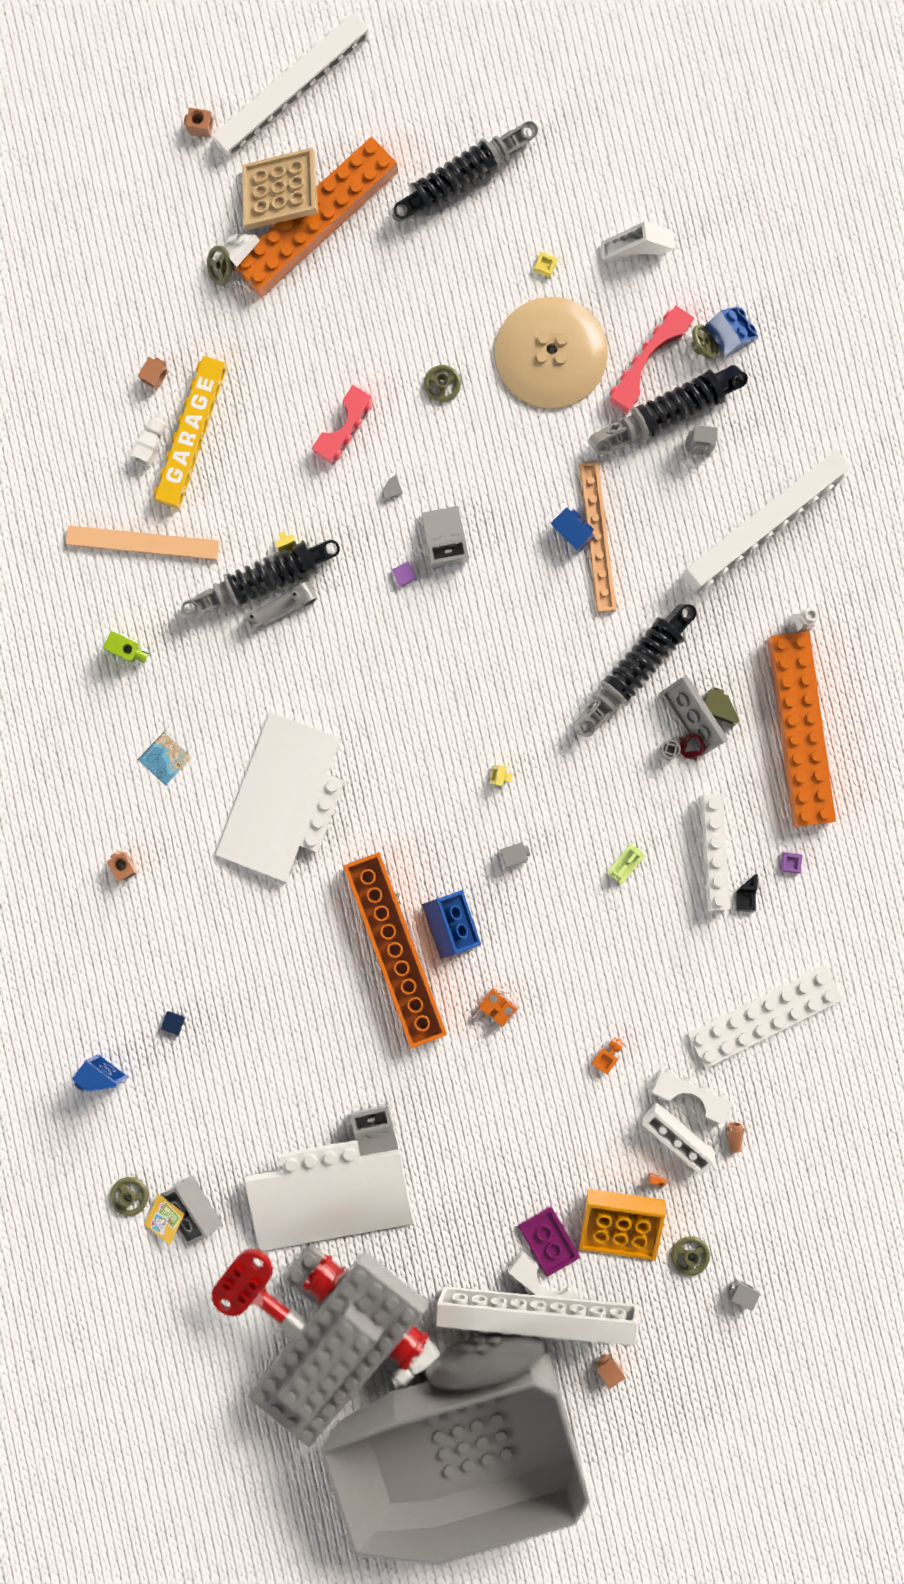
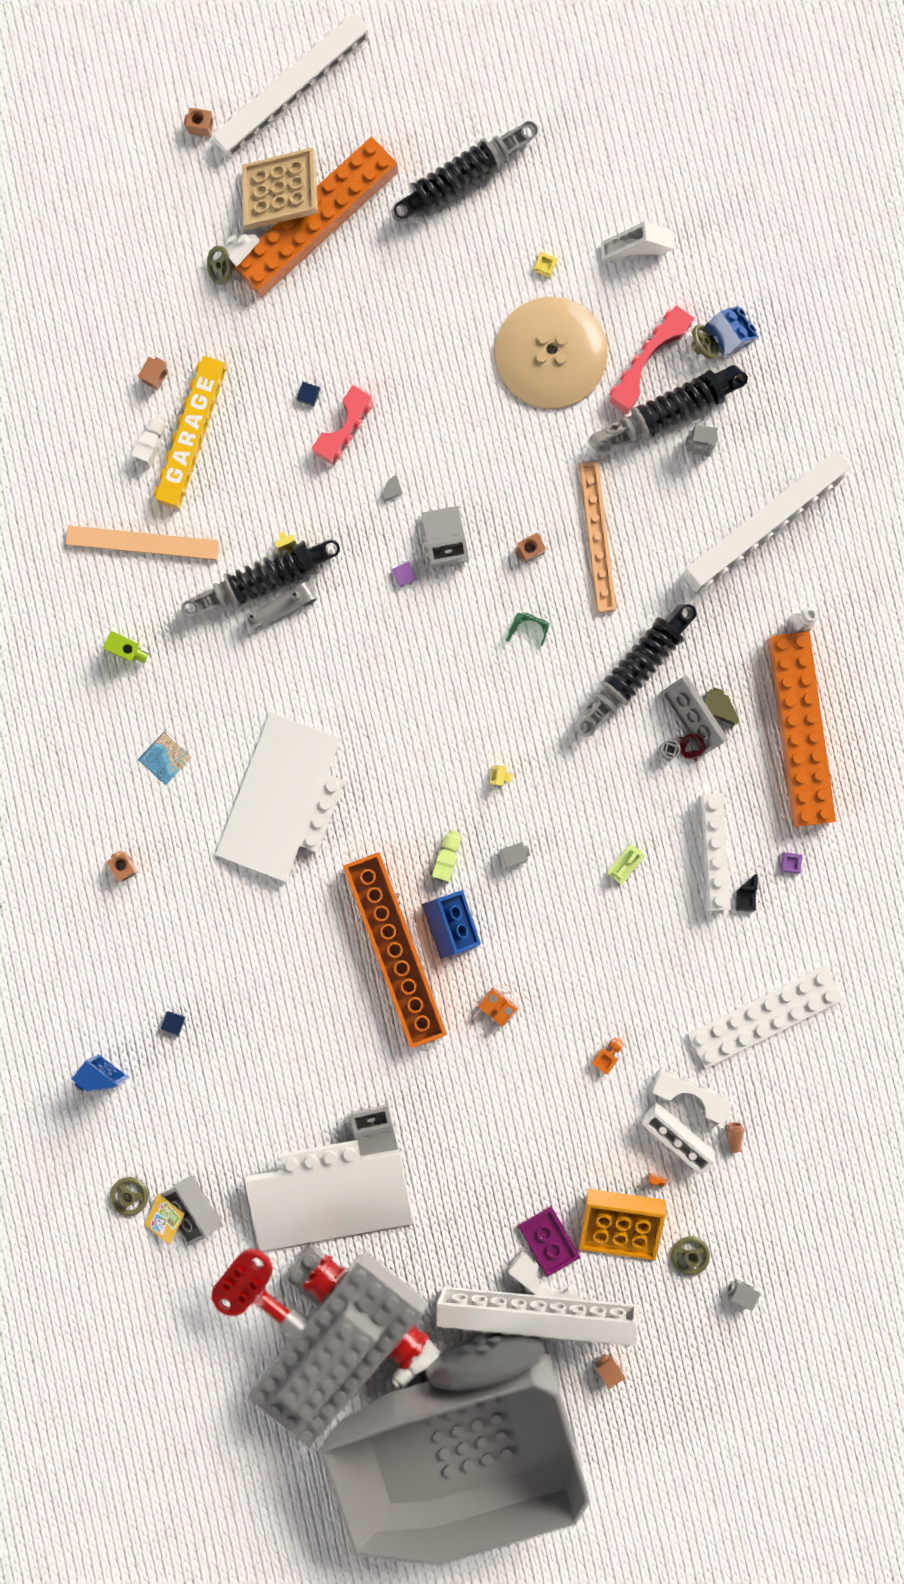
(308, 394): none -> dark blue tile
(442, 376): olive piece -> none
(447, 857): none -> yellowish green piece
(521, 617): none -> clear green helmet
(536, 542): none -> nougat brick
(572, 529): blue brick -> none

